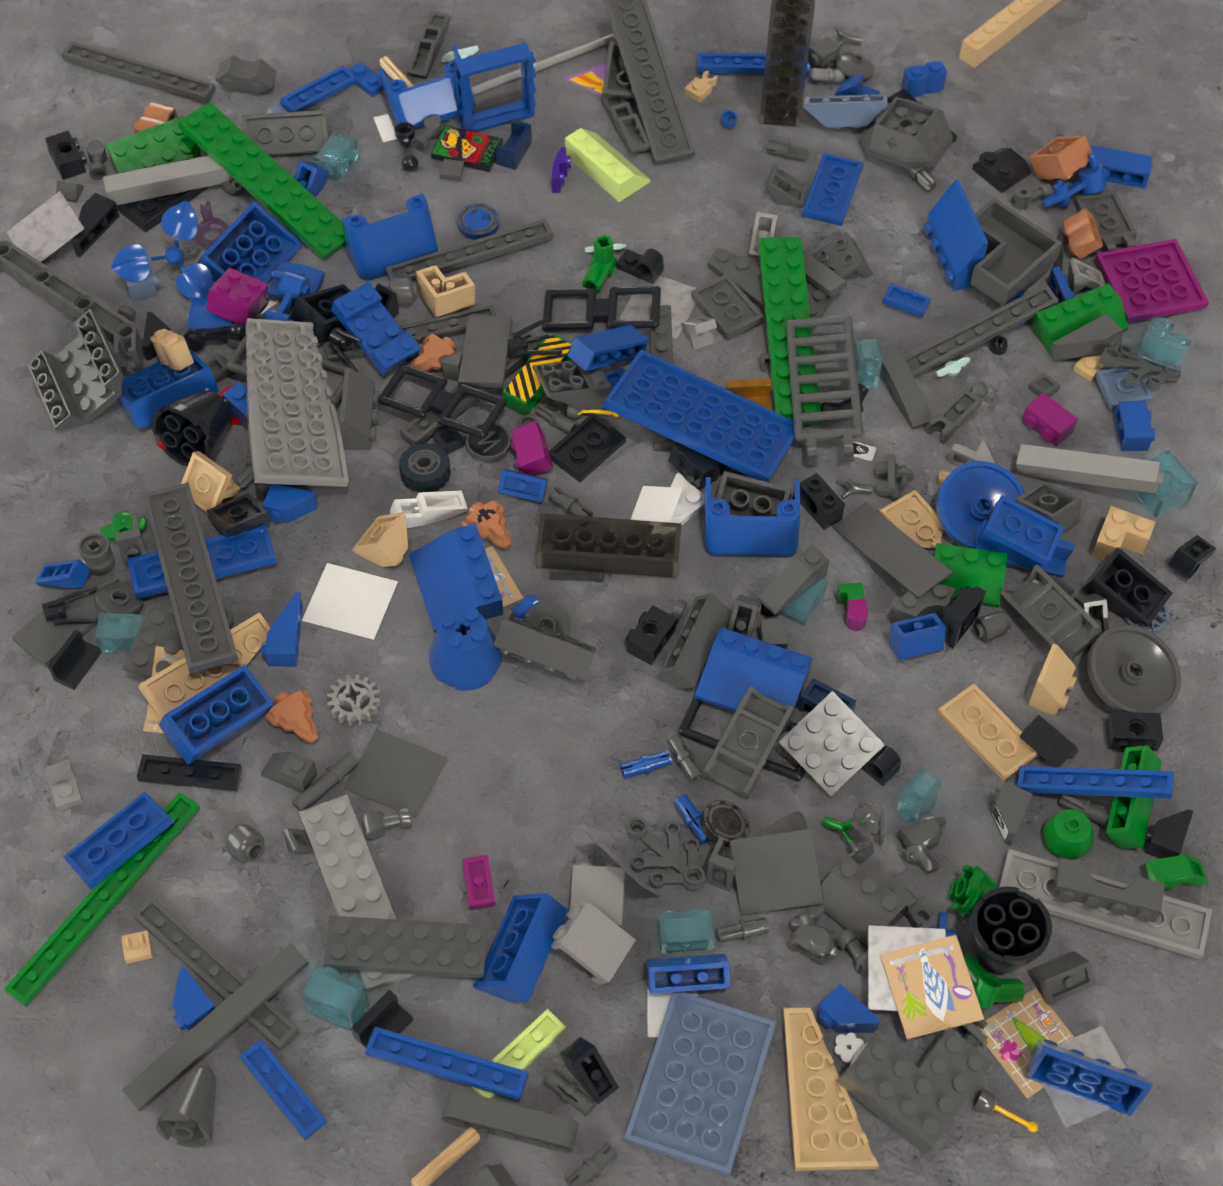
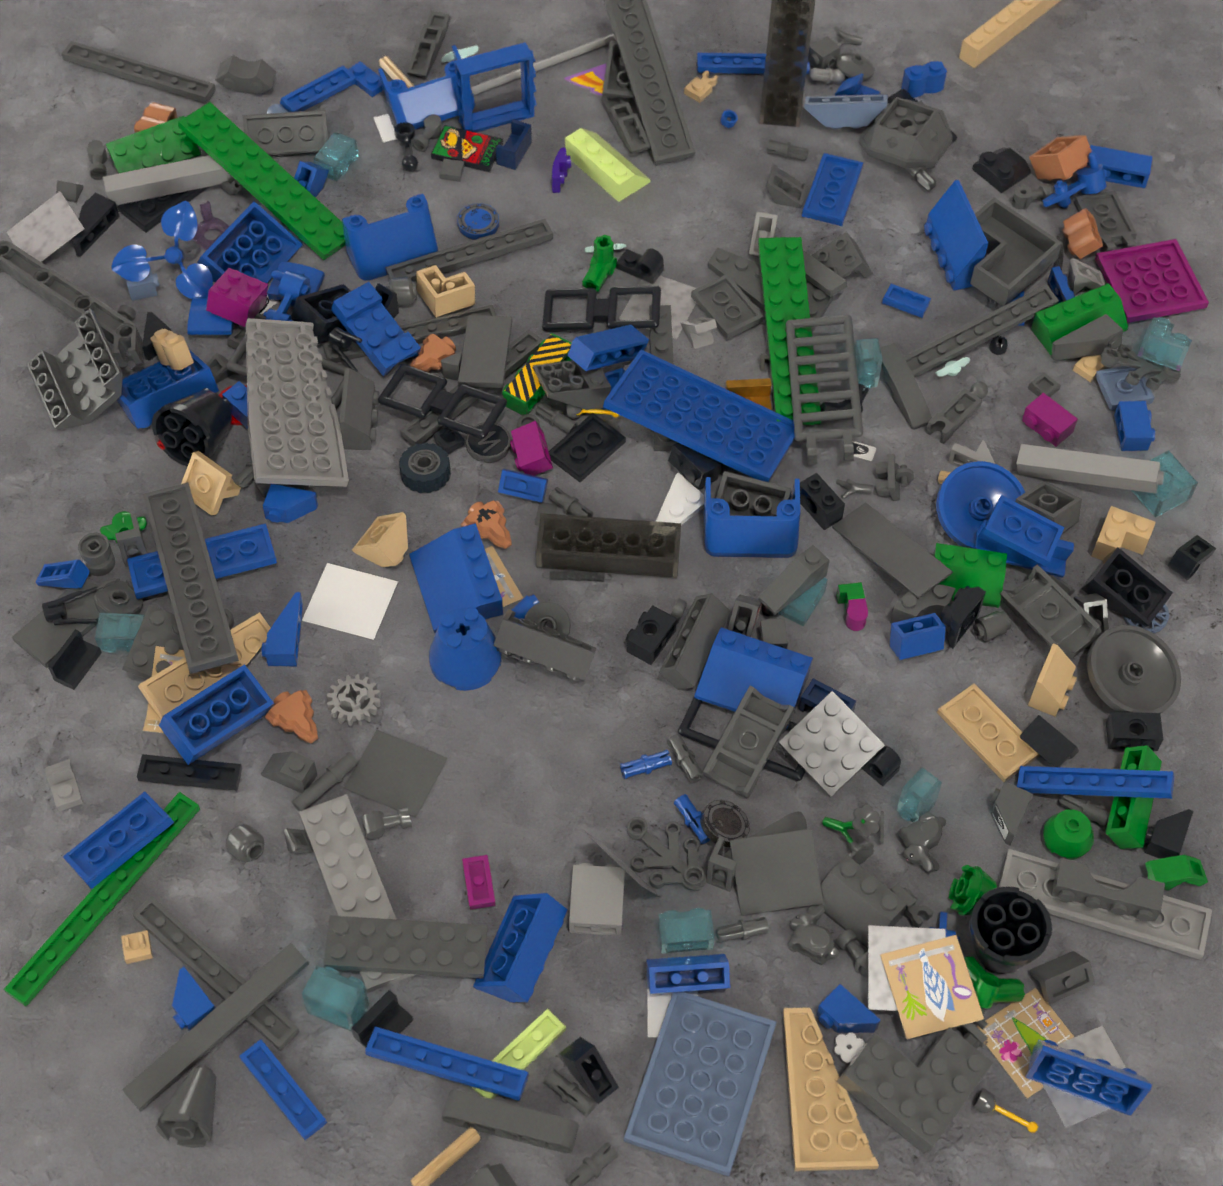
(66, 154): black brick -> none
(234, 331): black piece -> none
(238, 515): black plate -> none
(430, 507): white slope -> none
(519, 343): black plant -> none
(593, 941): light grey panel -> none
(656, 503): white sticker -> none
(915, 519): tan tile -> none

